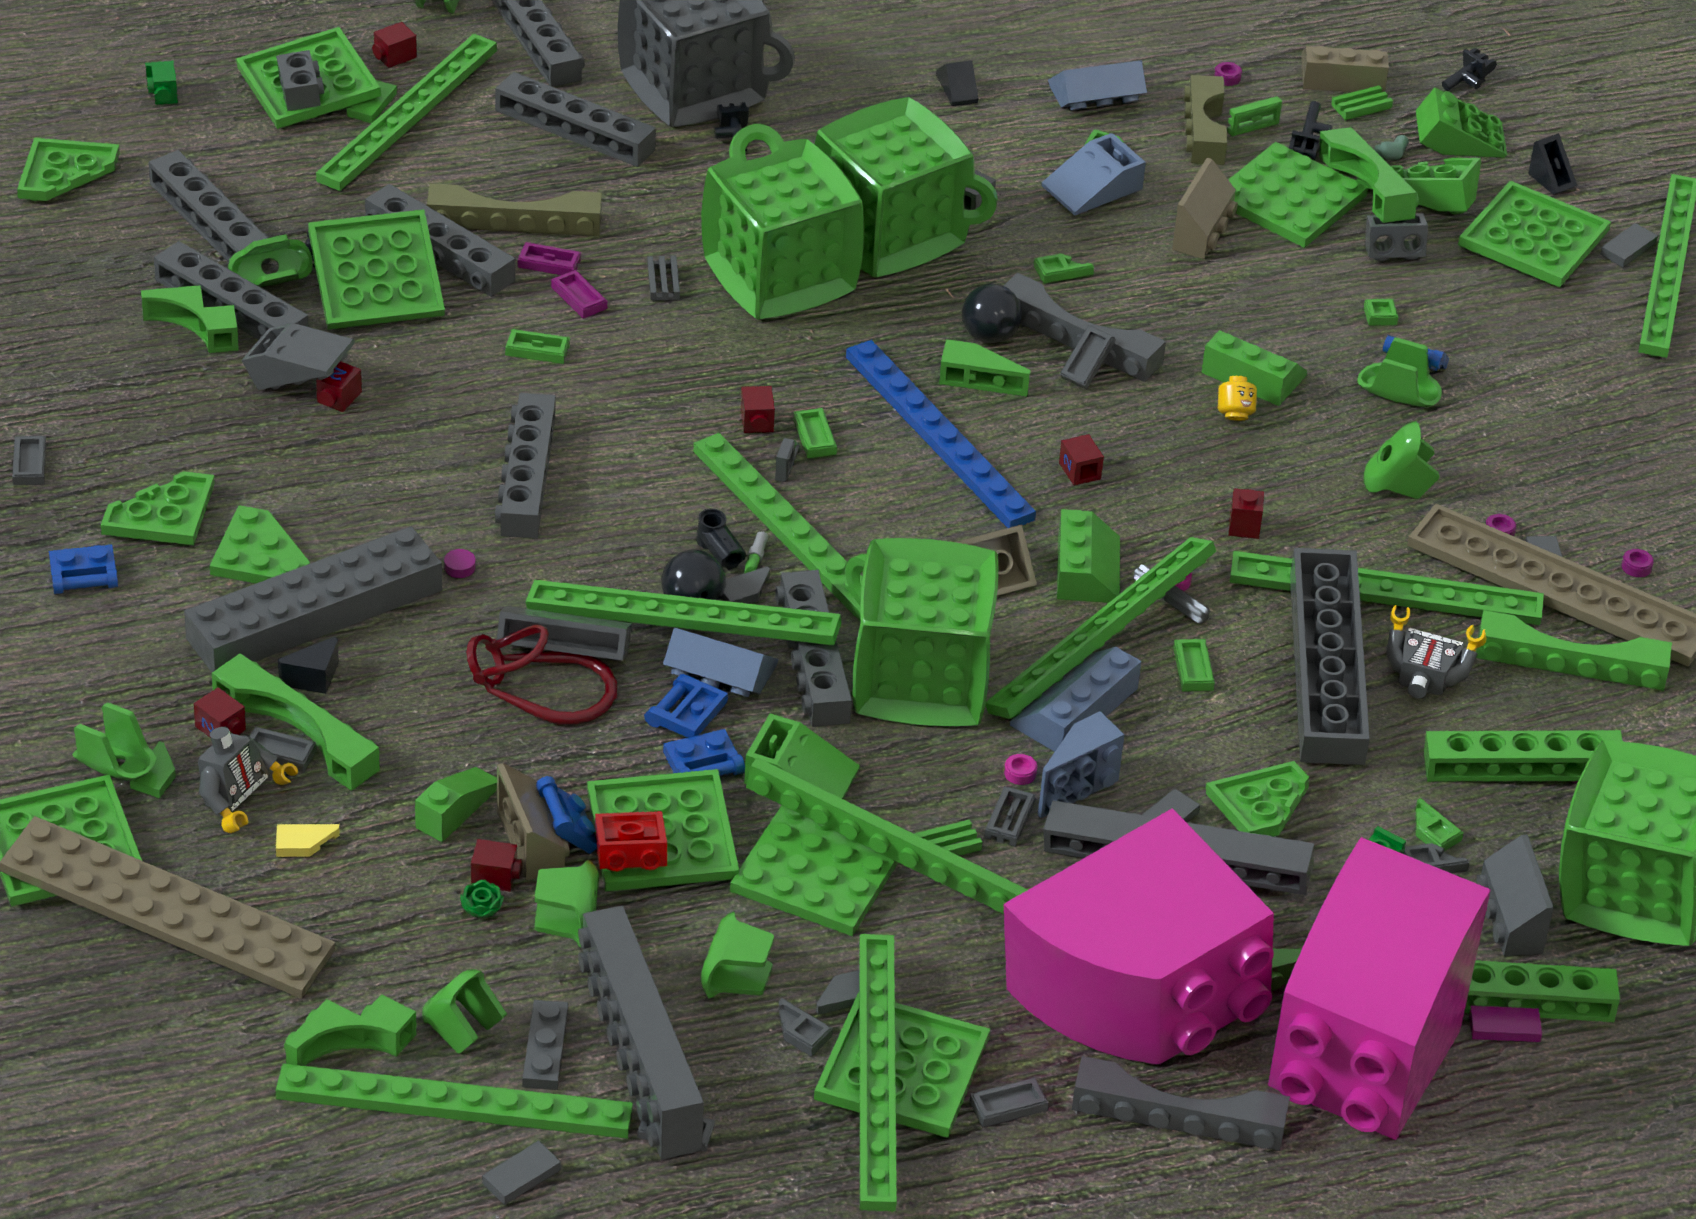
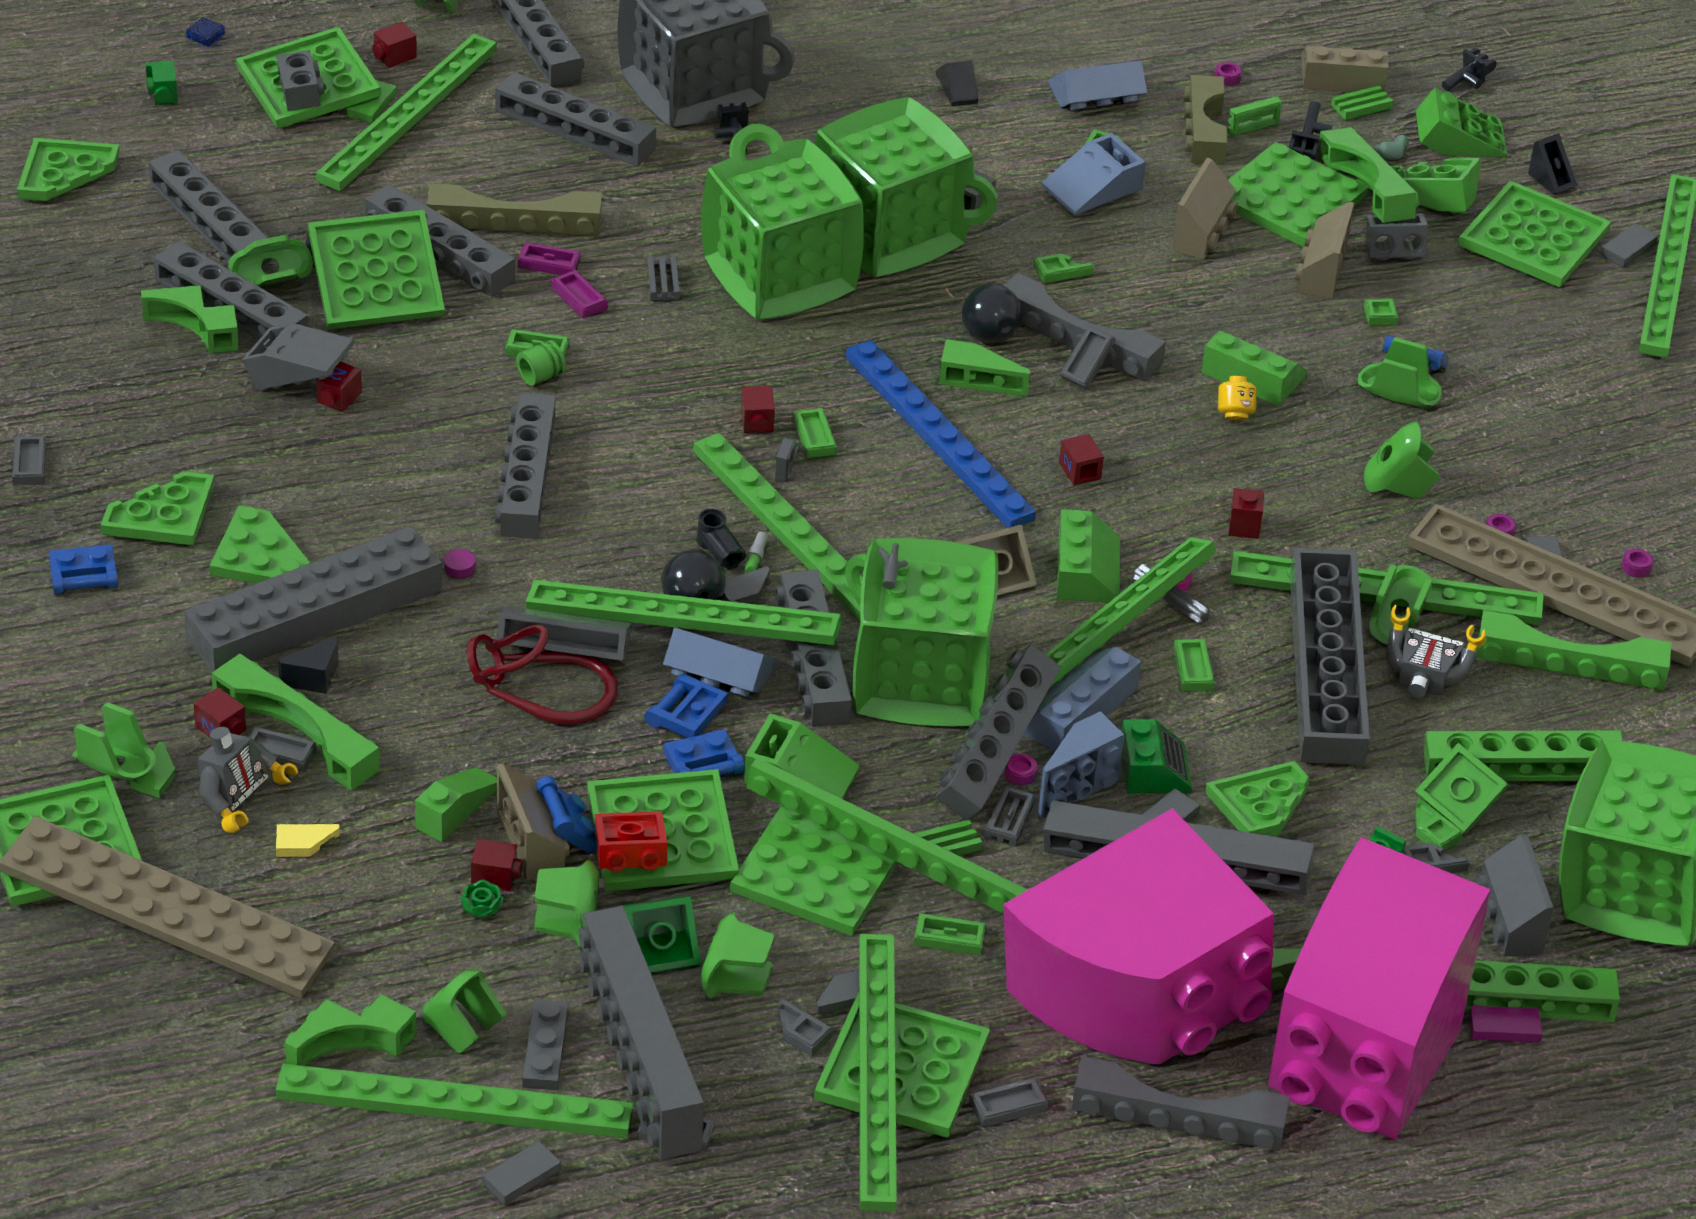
(205, 31): none -> clear blue tile
(540, 362): none -> bright green piece
(665, 932): none -> green slope
(892, 566): none -> dark grey bar
(948, 937): none -> bright green tile
(1010, 712): none -> dark grey brick
(1153, 758): none -> green slope
(1325, 252): none -> dark tan slope
(1403, 584): none -> bright green piece
(1461, 788): none -> bright green plate

